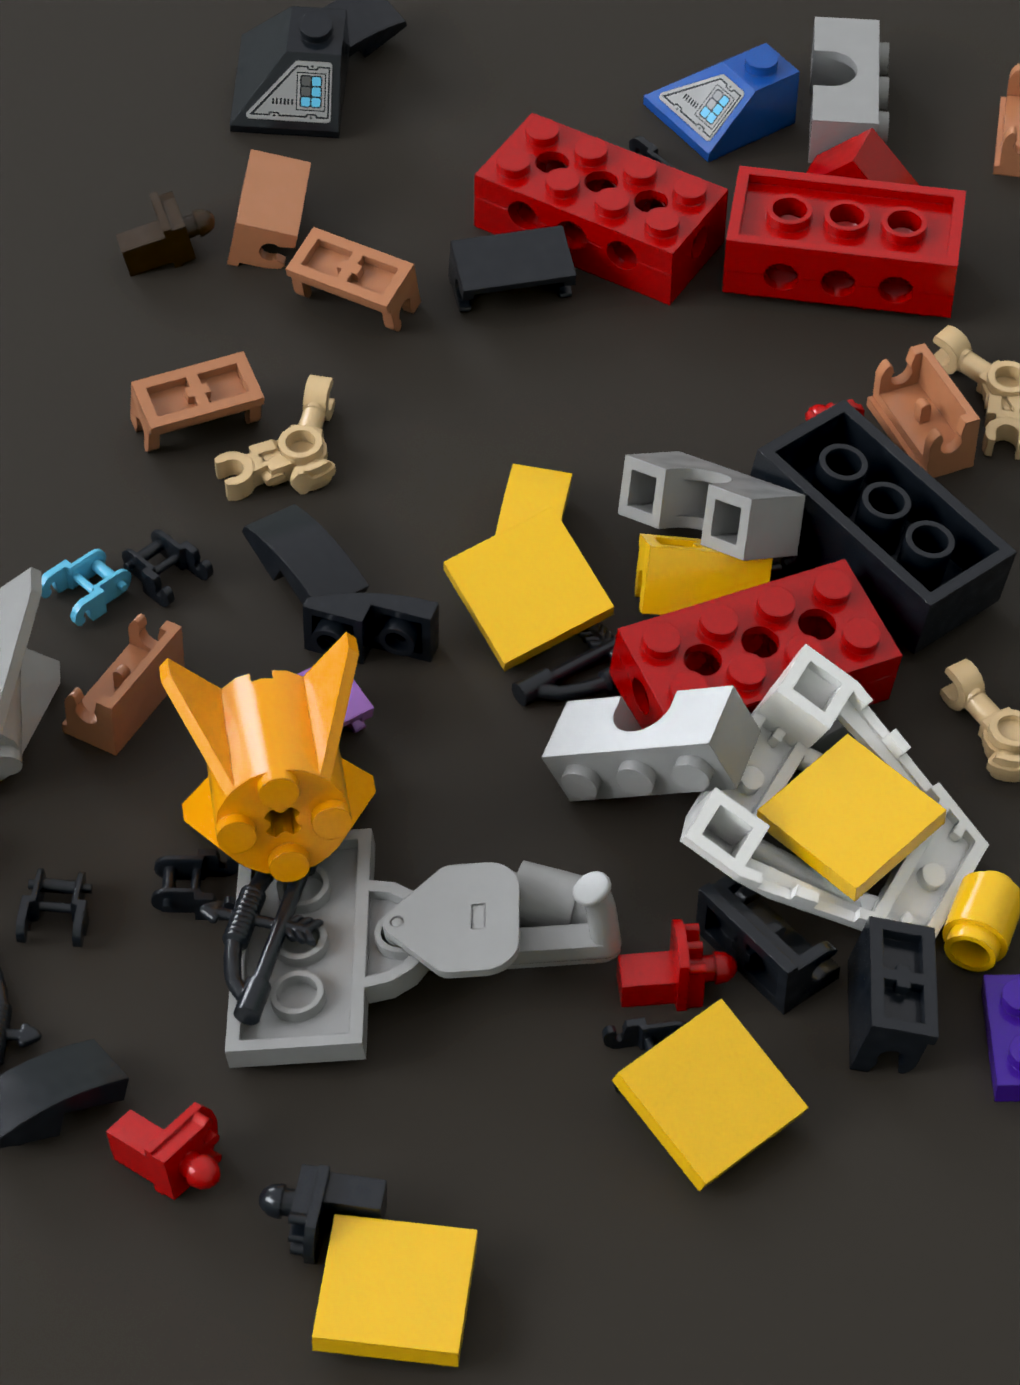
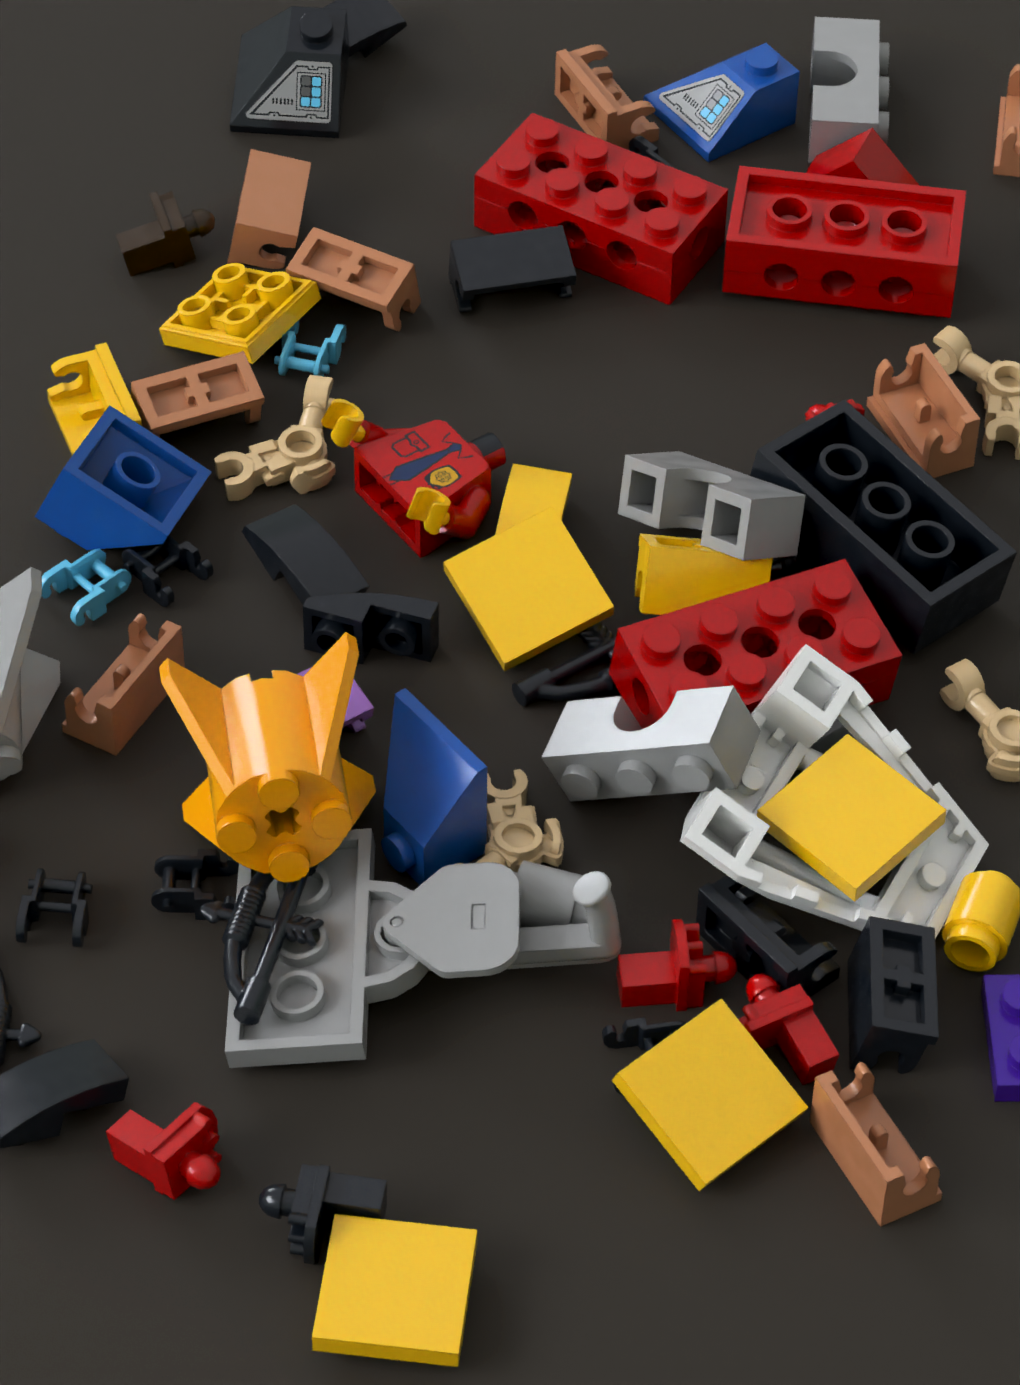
(84, 400): none -> yellow hinge
(121, 487): none -> blue slope
(239, 312): none -> yellow tile
(327, 353): none -> medium azure piece
(419, 477): none -> red torso
(431, 794): none -> blue slope
(515, 829): none -> tan piece
(598, 100): none -> nougat hinge
(791, 1023): none -> red piece
(872, 1148): none -> nougat hinge

